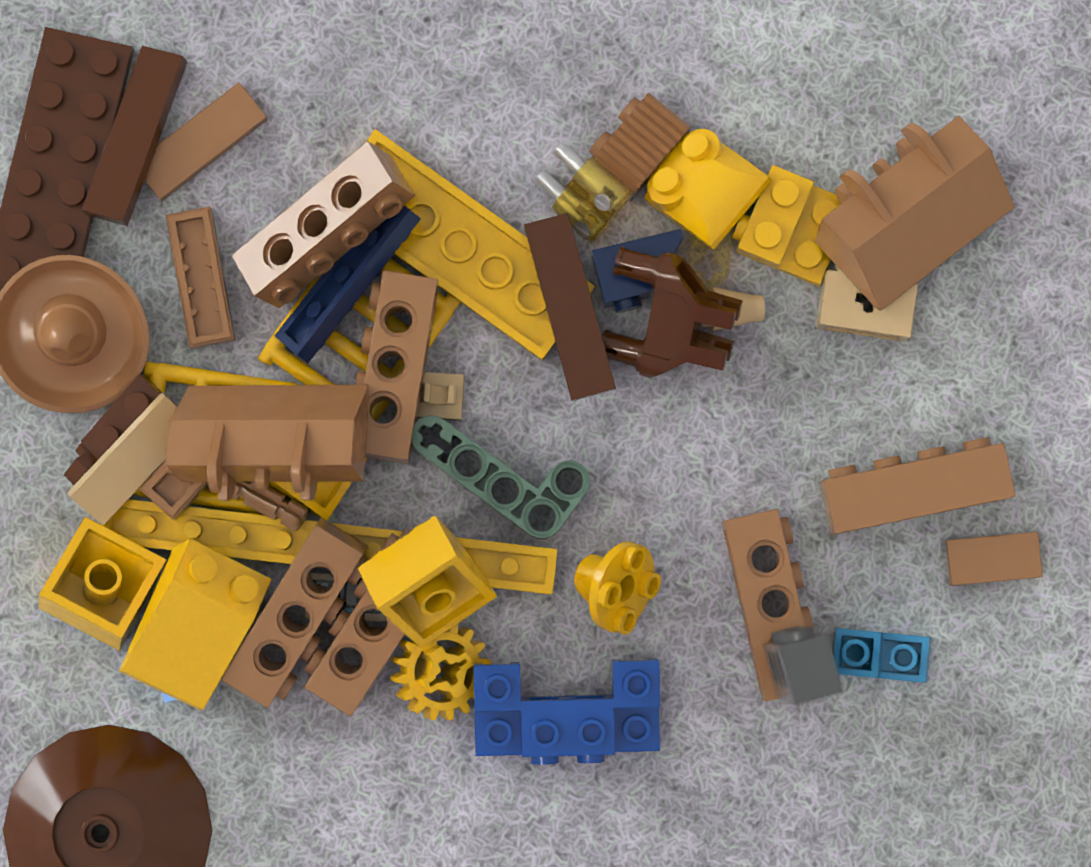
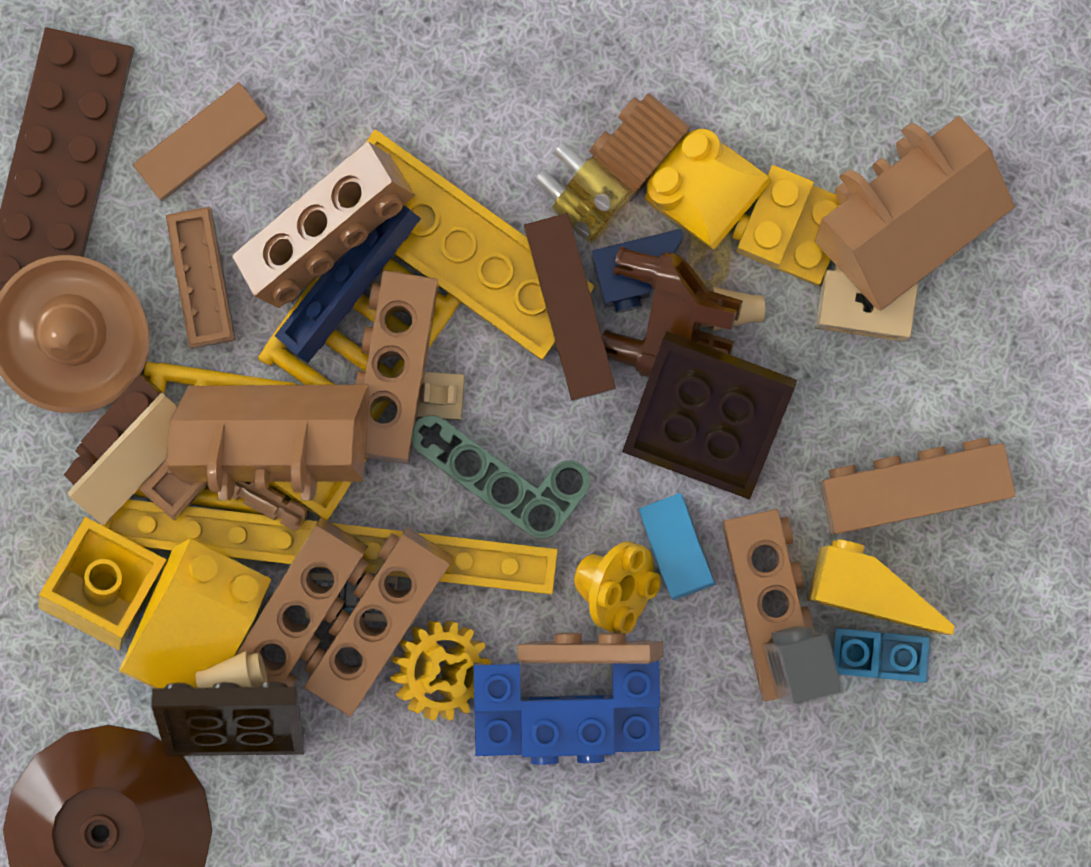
(134, 135): reddish brown tile -> none
(228, 719): none -> dark brown plate
(242, 669): none -> tan cone
(426, 582): yellow slope -> none
(608, 649): none -> medium nougat plate
(677, 546): none -> dark azure slope
(709, 415): none -> dark brown plate
(867, 587): none -> yellow slope
(993, 558): medium nougat tile -> none

